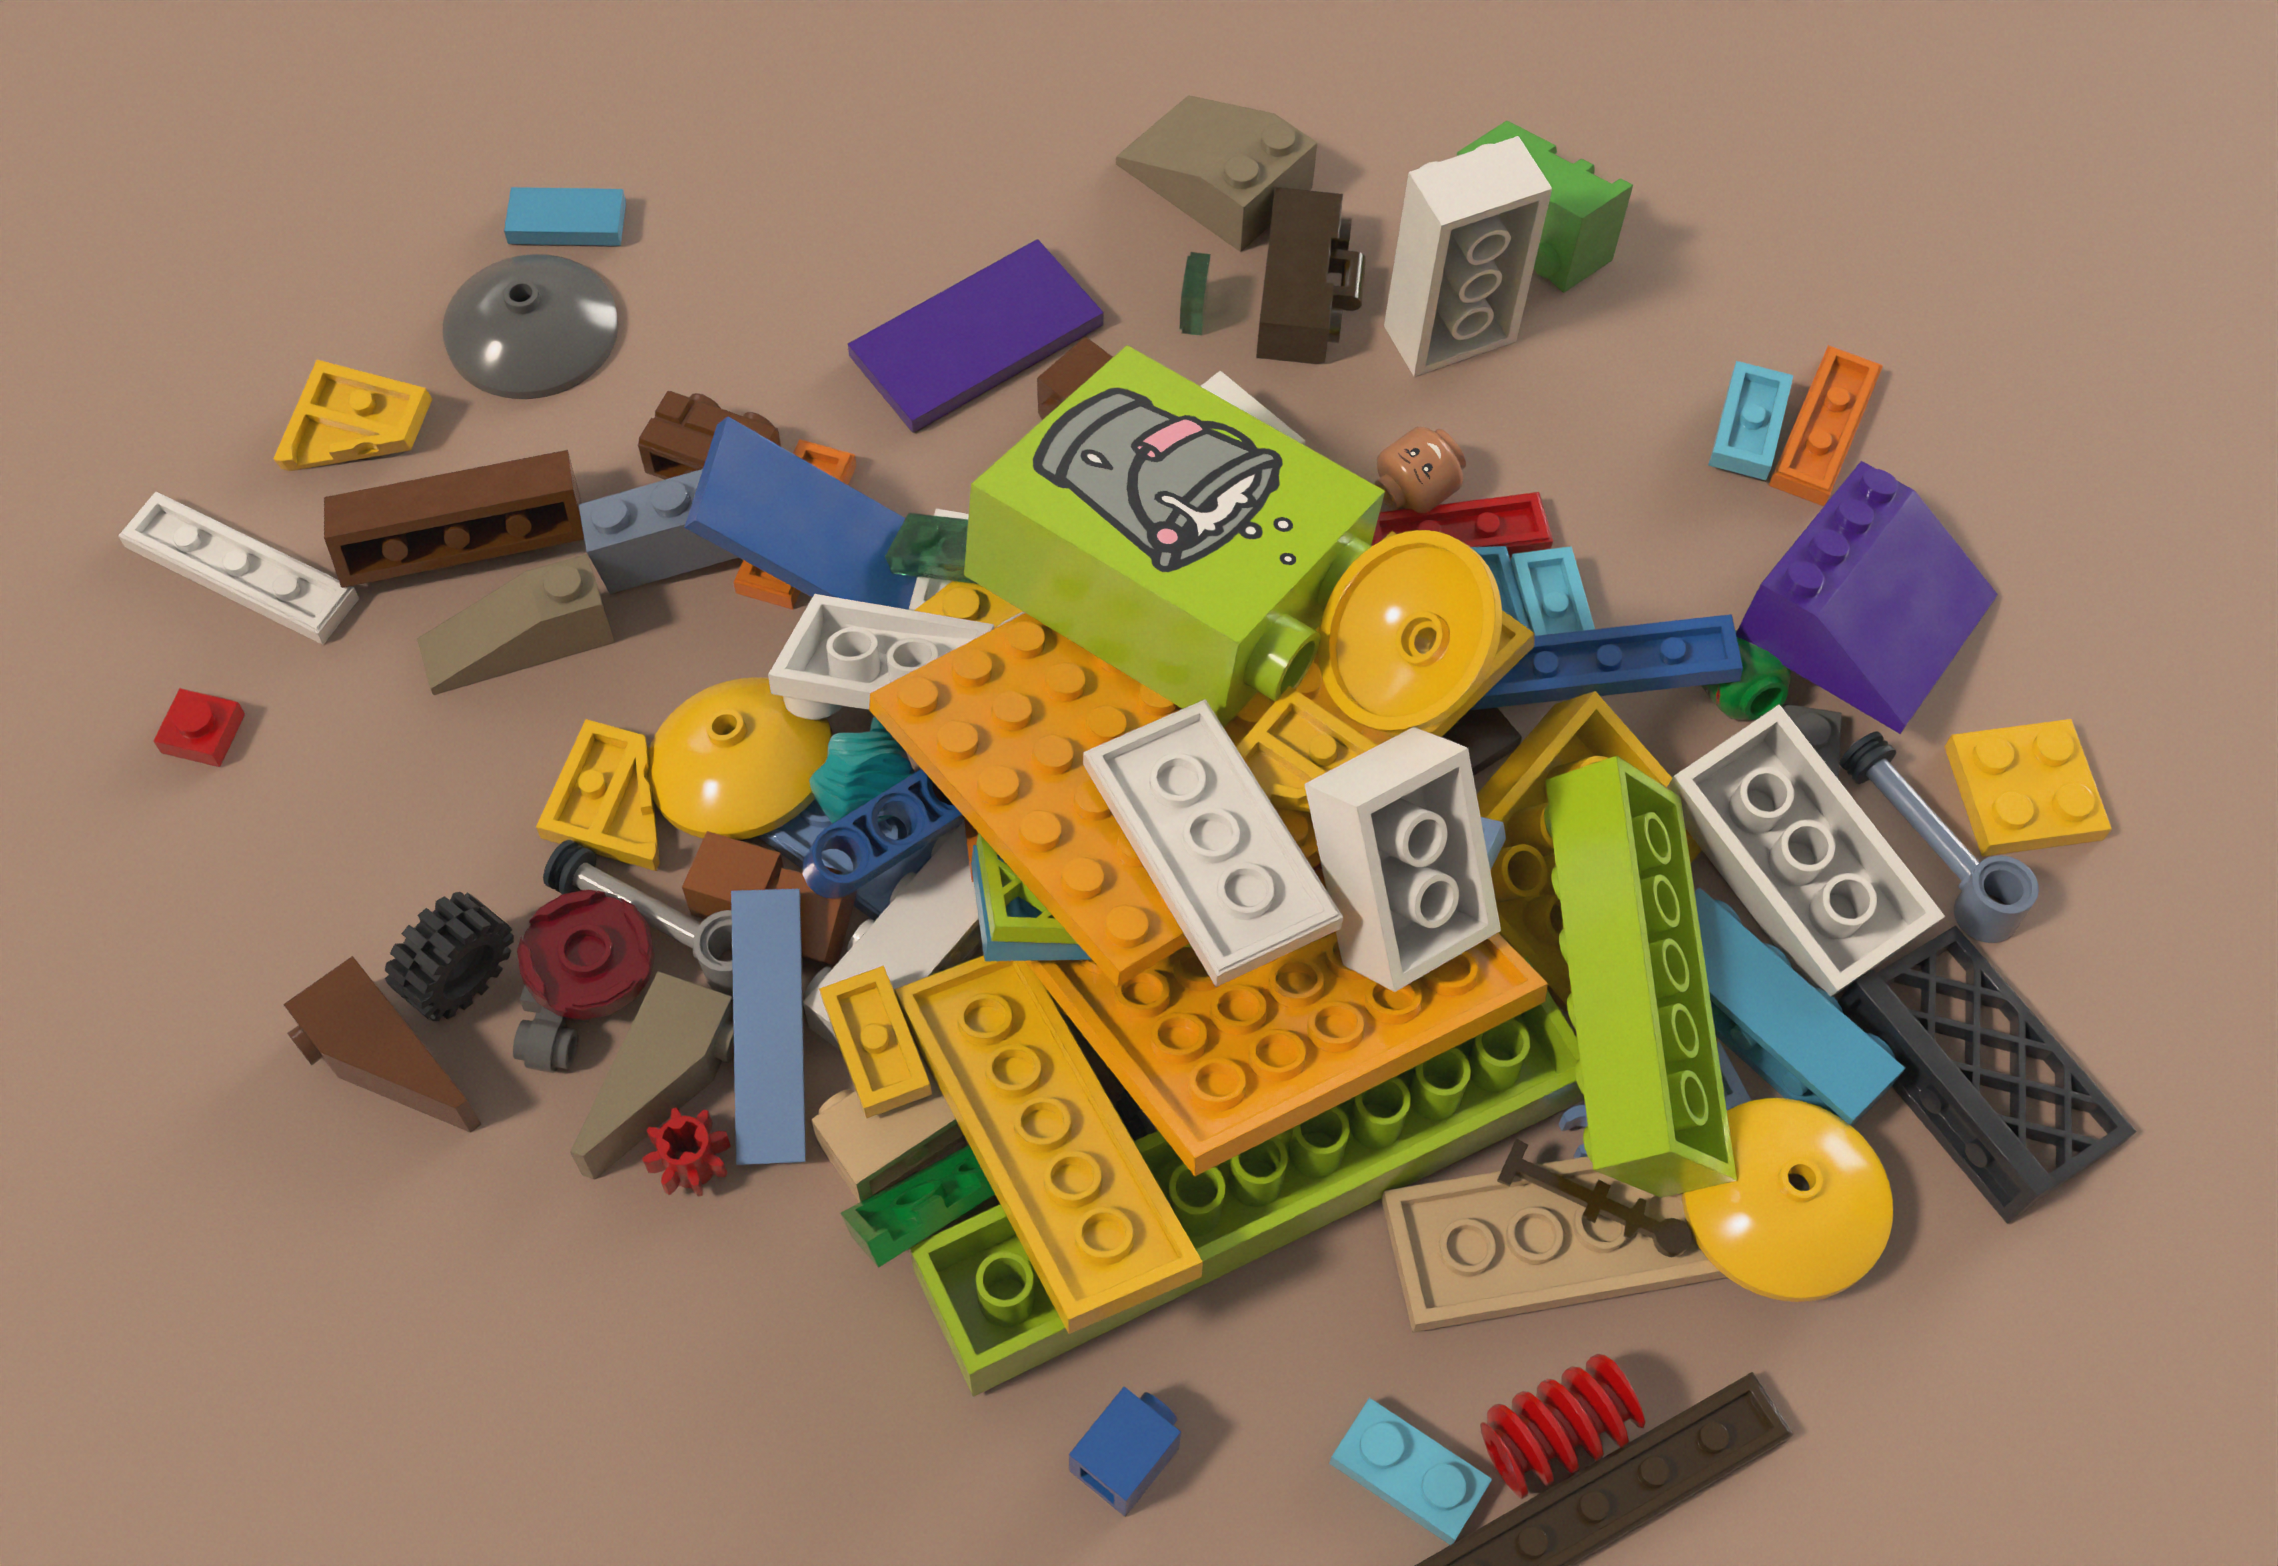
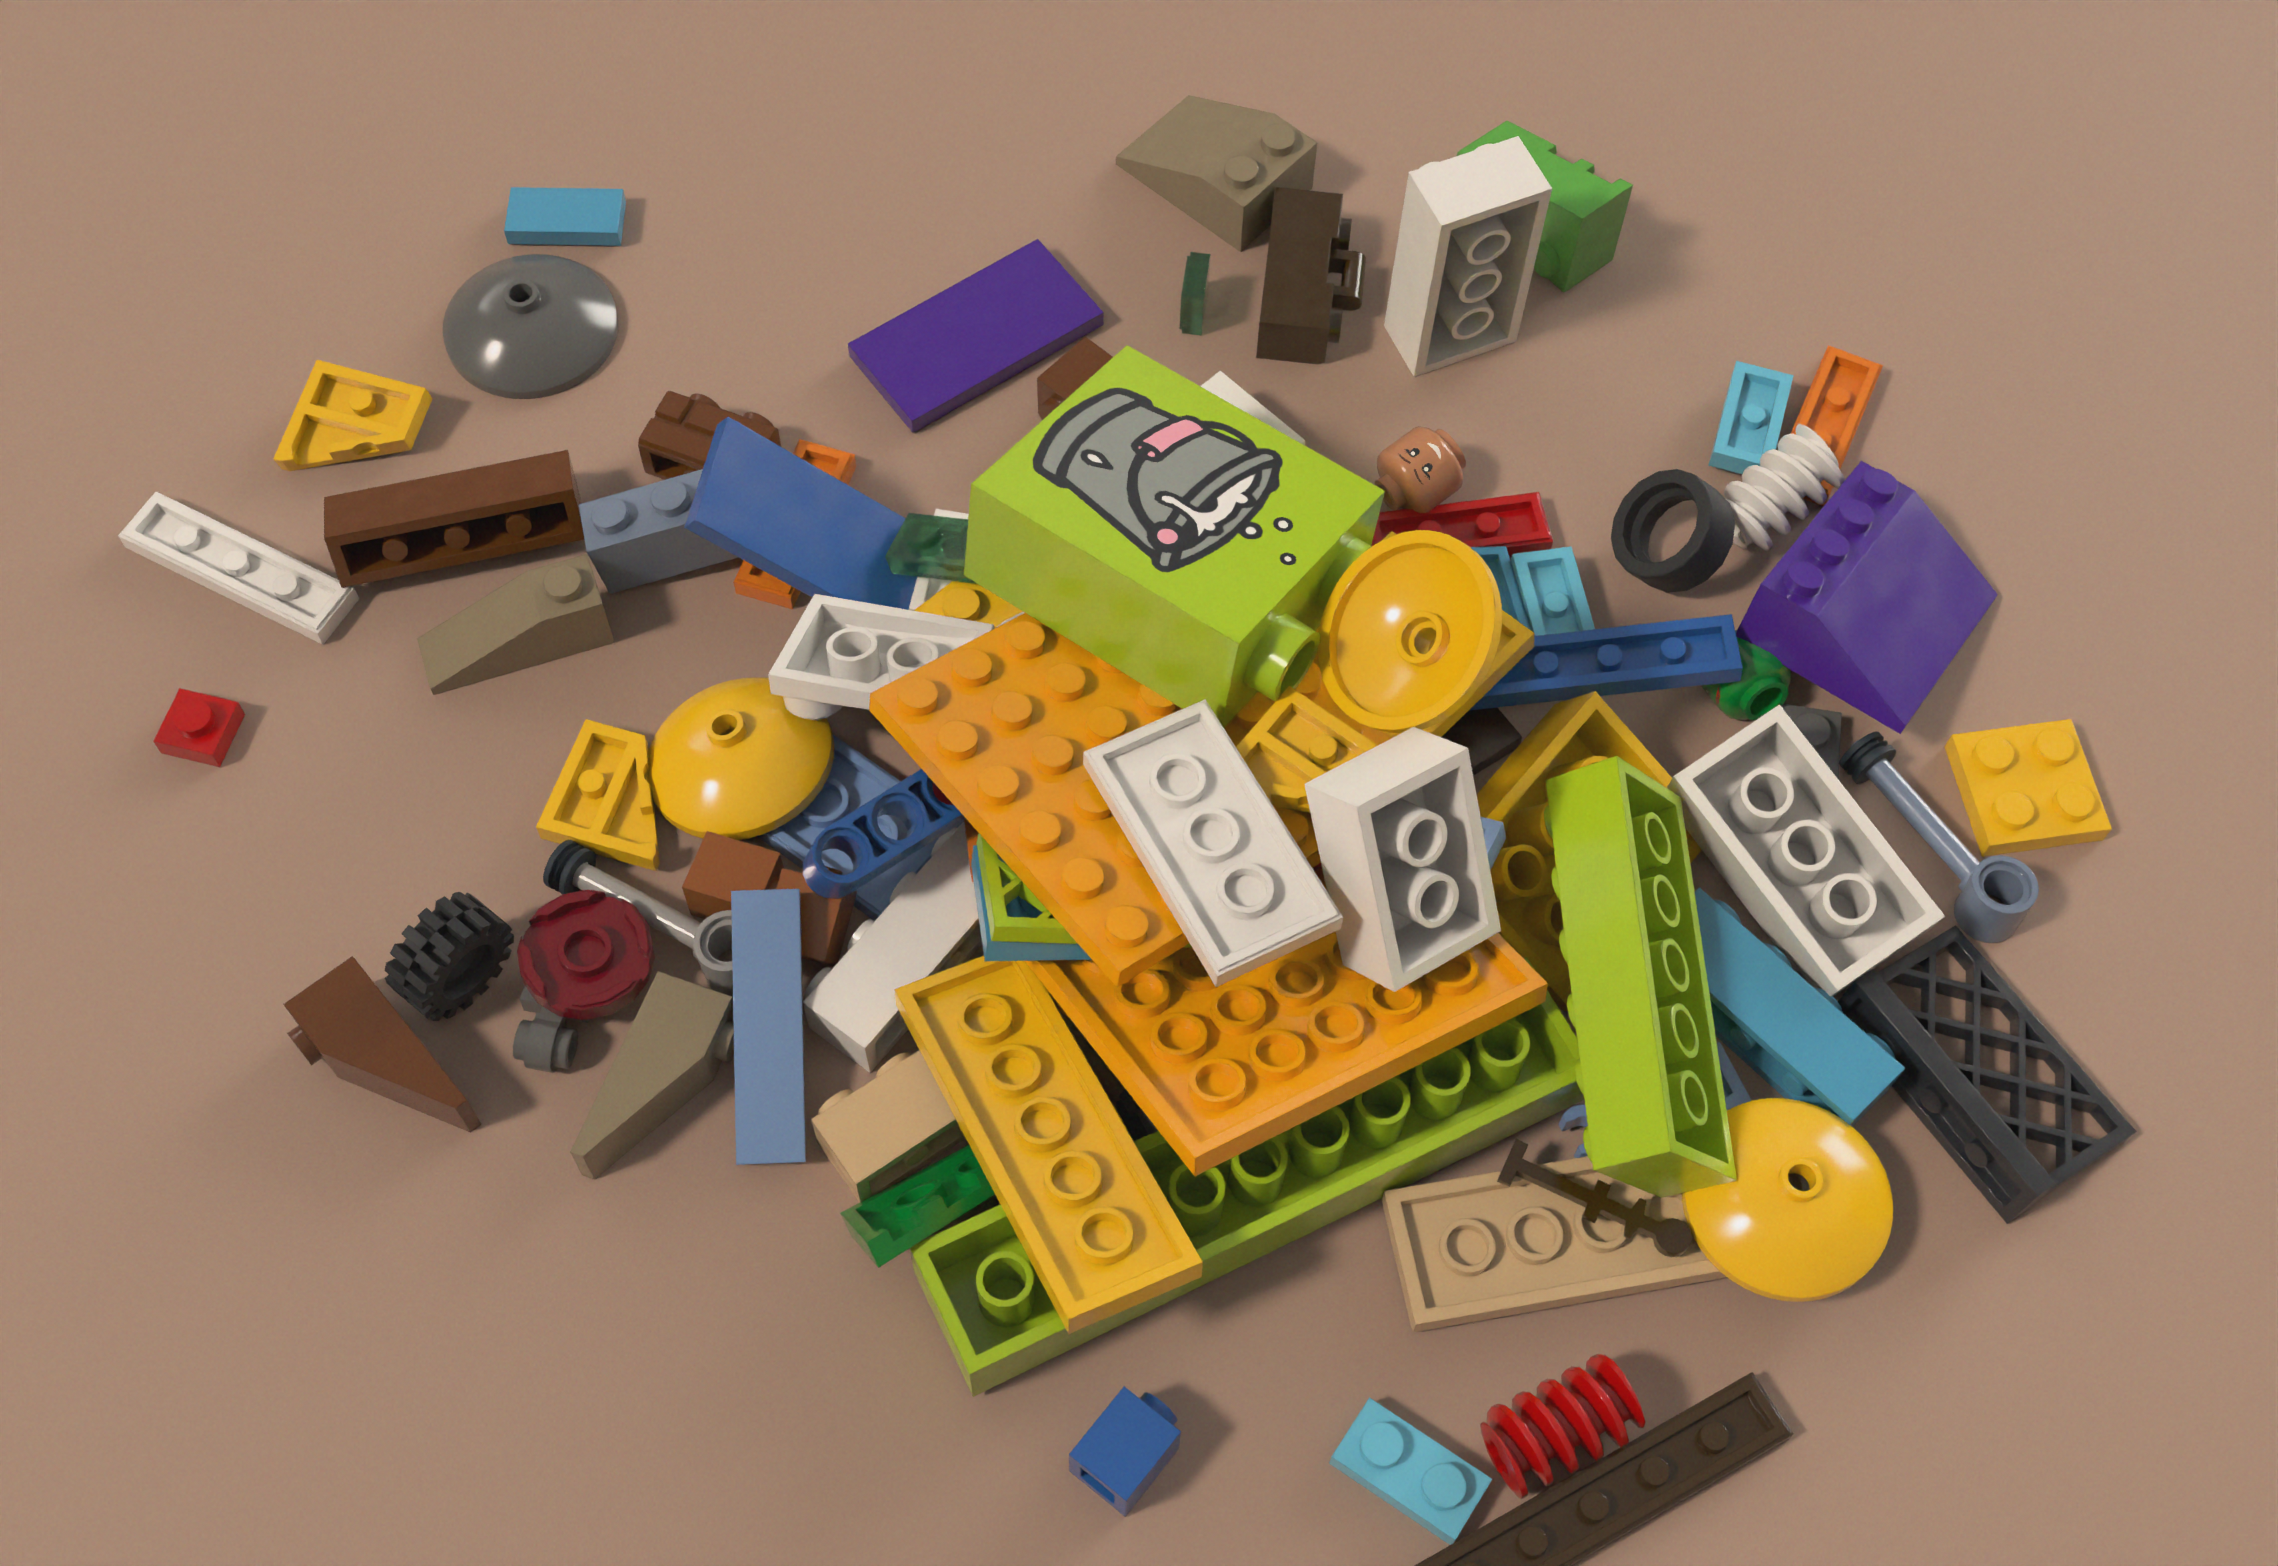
(691, 1169): red gear -> none
(859, 770): teal hair -> none
(875, 1041): yellow plate -> none
(1706, 546): none -> black tyre
(1780, 485): none -> white piece

